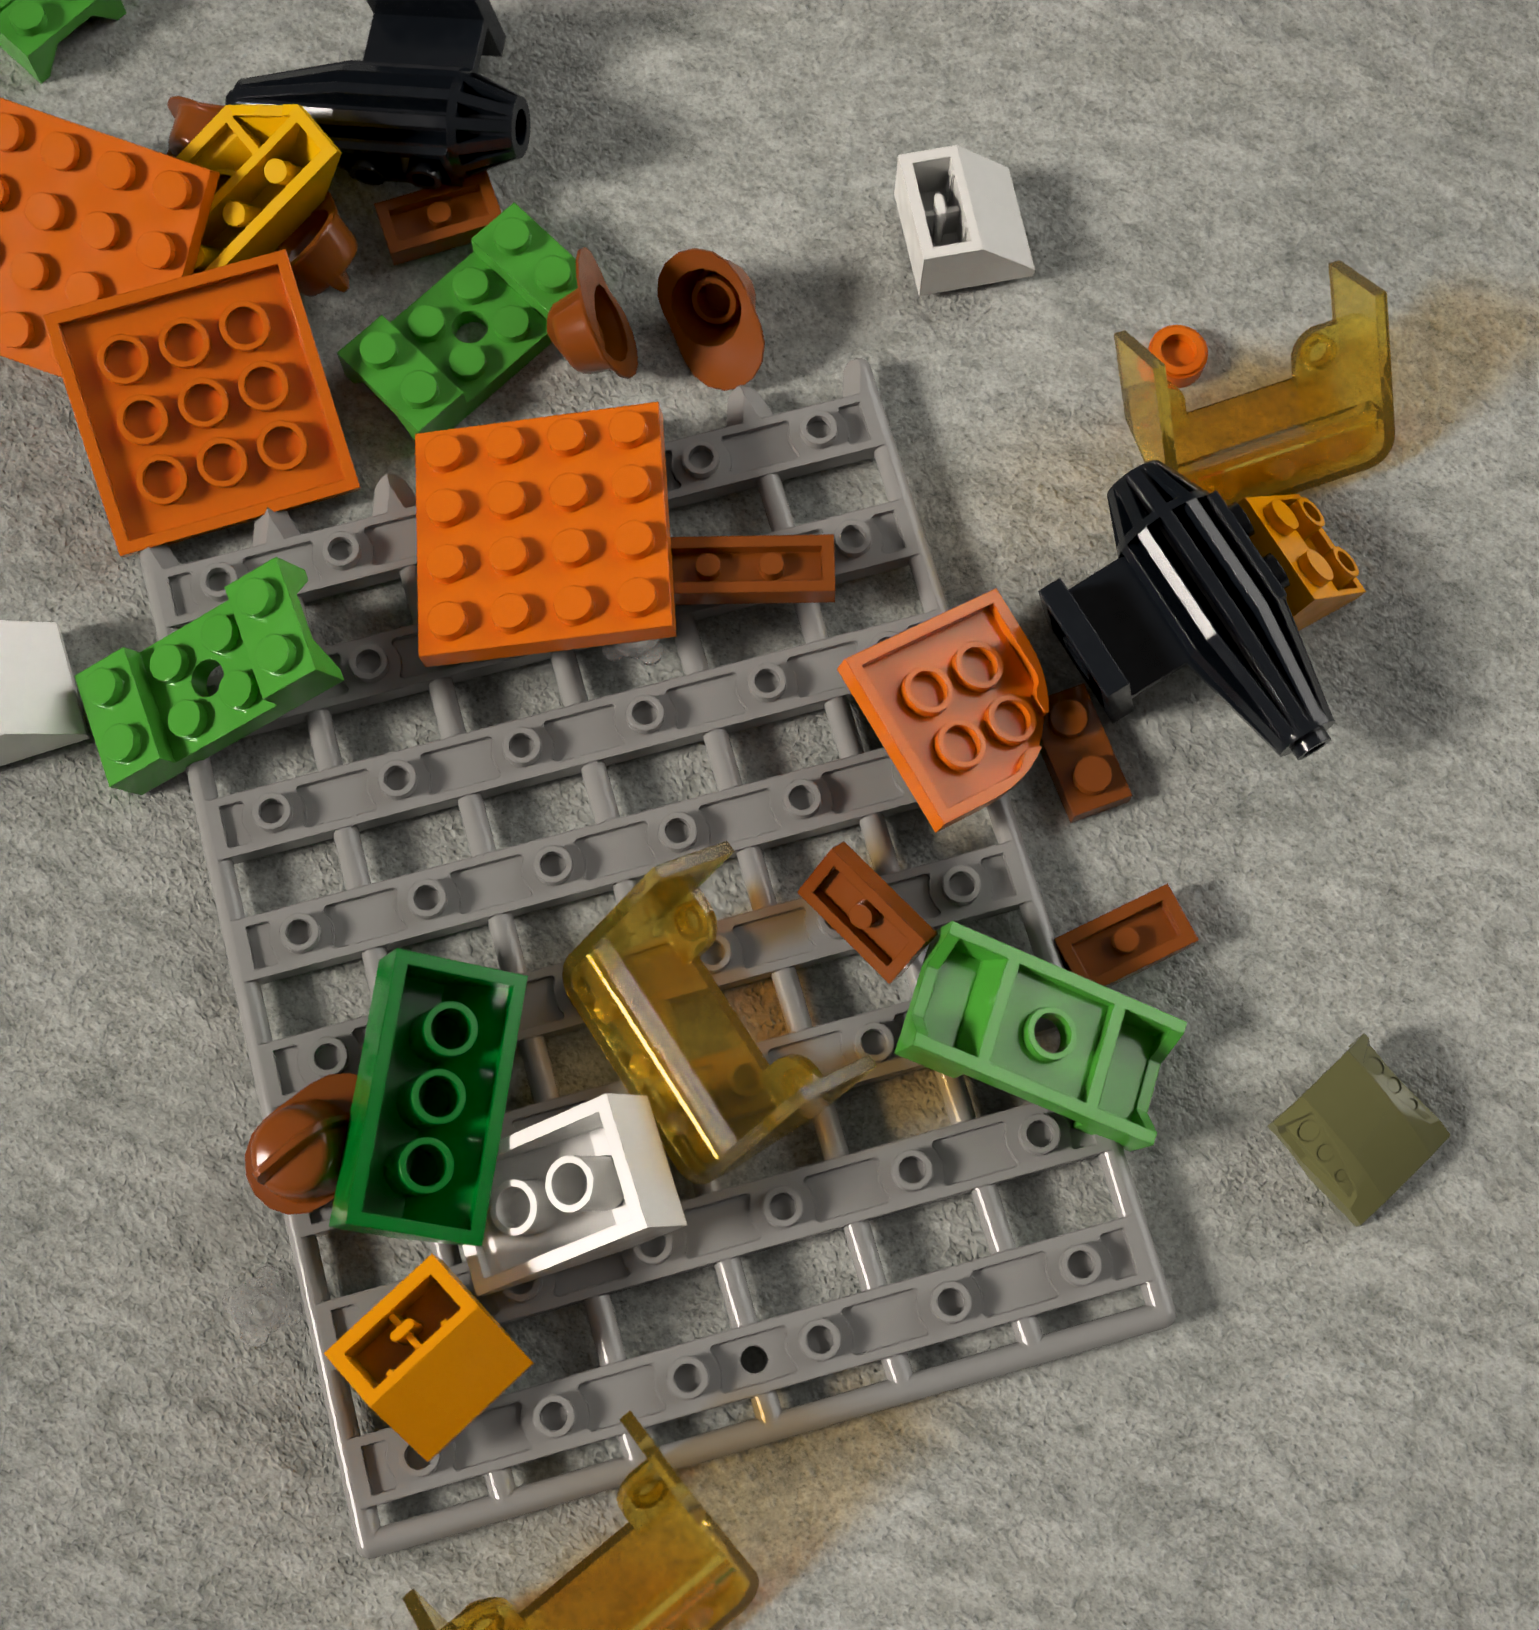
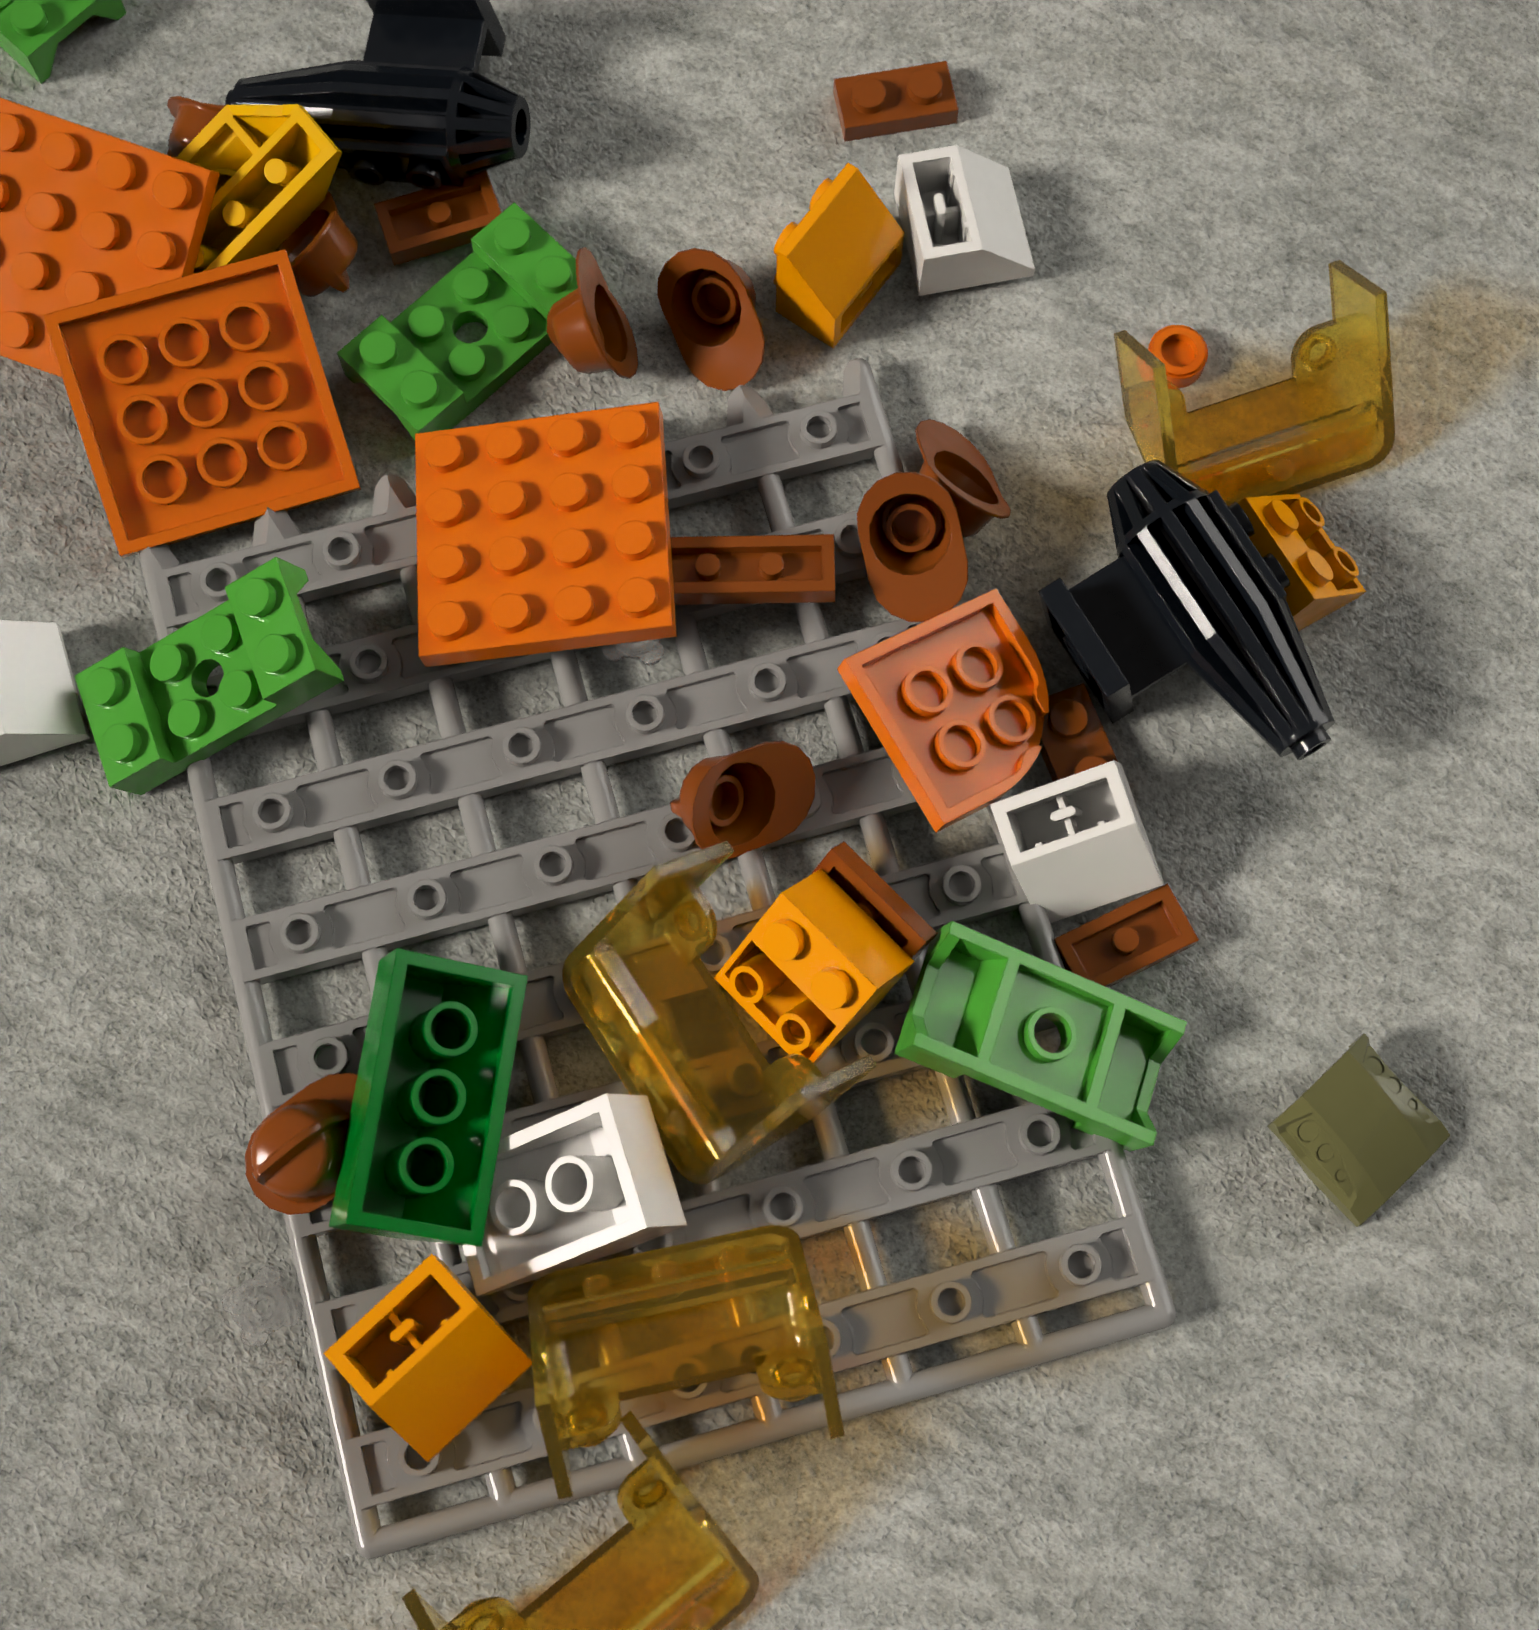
(672, 1324): none -> clear yellow windscreen
(747, 796): none -> dark orange piece
(813, 967): none -> light orange slope
(836, 257): none -> light orange slope
(895, 101): none -> dark orange plate
(912, 546): none -> dark orange piece
(963, 473): none -> dark orange piece
(1078, 842): none -> white slope

